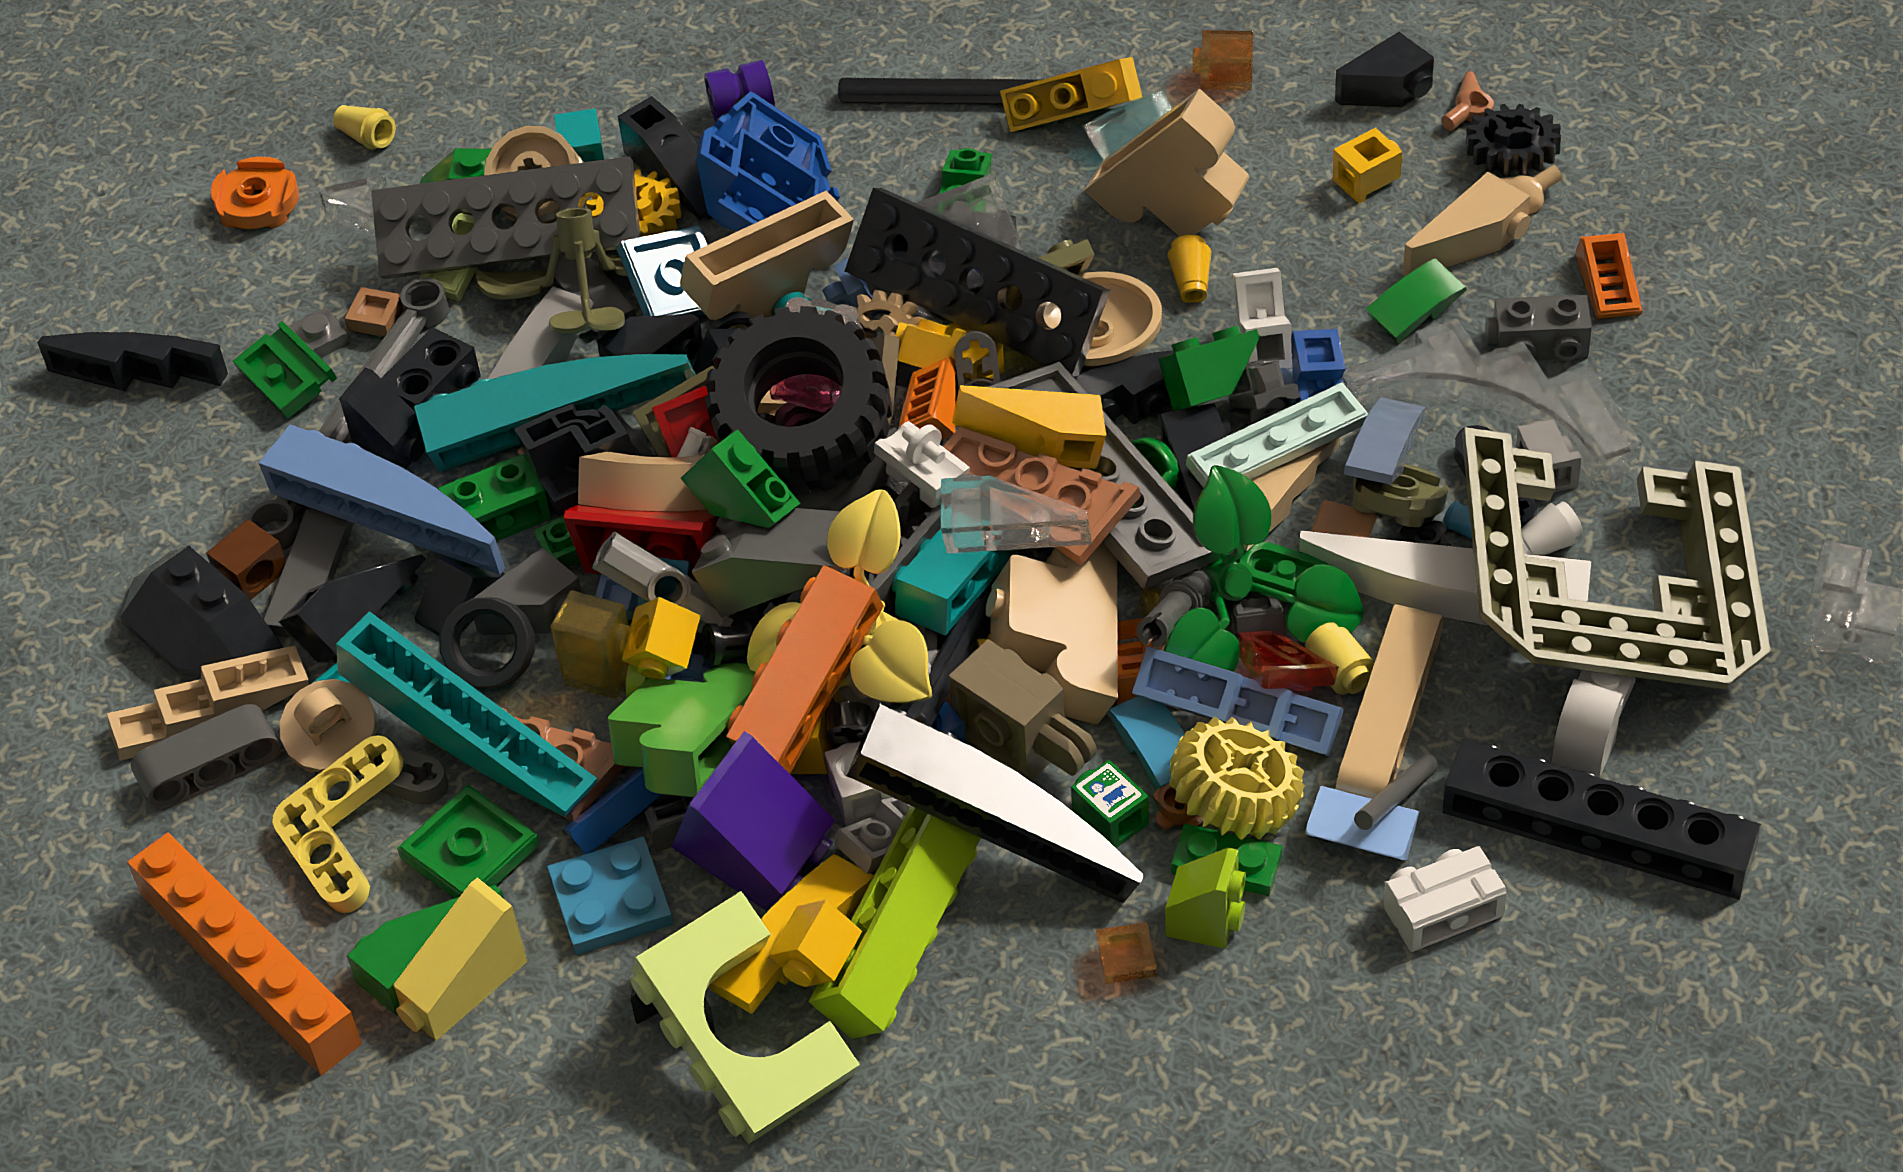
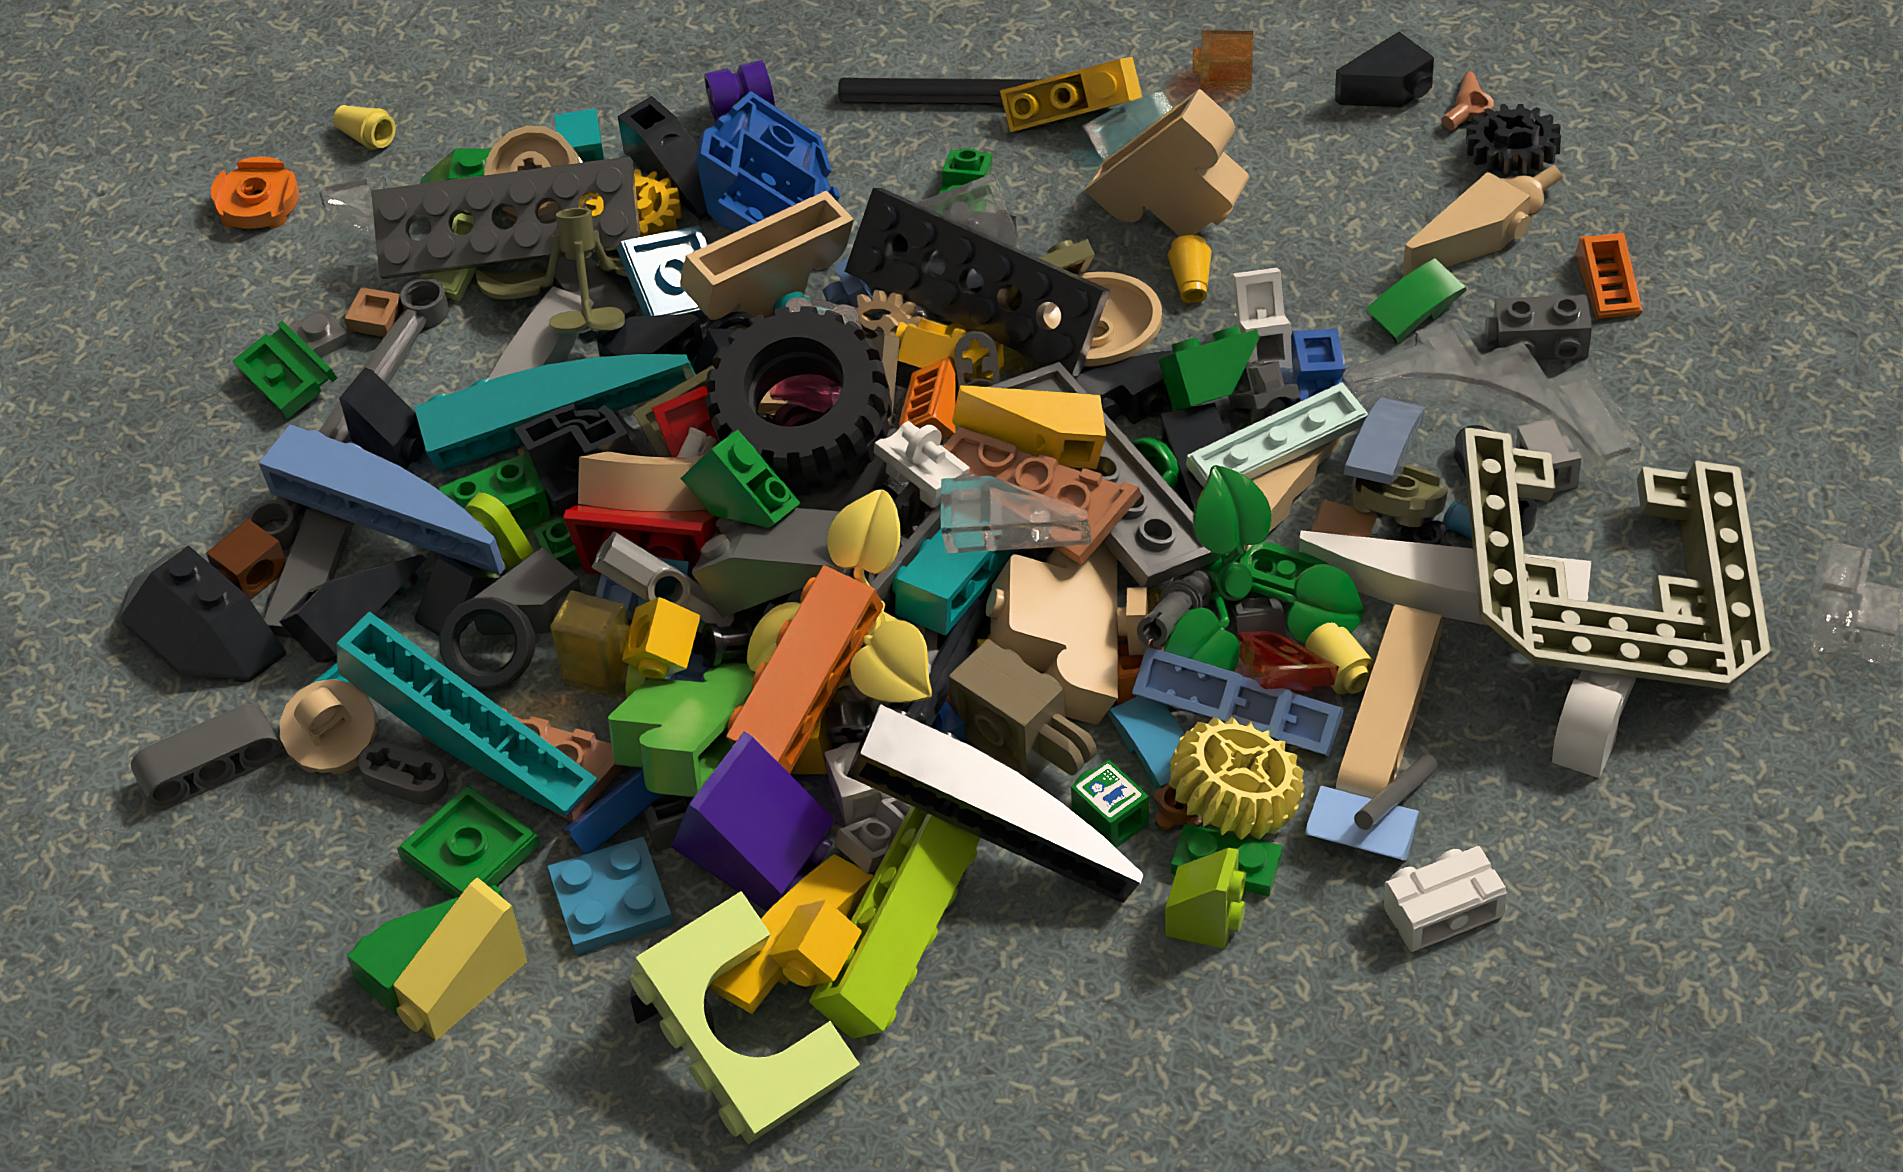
(120, 357): black slope -> none
(224, 685): tan slope -> none
(245, 953): orange brick -> none
(322, 814): light yellow beam -> none
(432, 368): black brick -> none
(501, 524): none -> lime plate
(1126, 953): clear orange plate -> none
(1130, 616): none -> tan plate
(1366, 164): yellow brick -> none
(1551, 530): white cone -> none
(1619, 836): black brick -> none

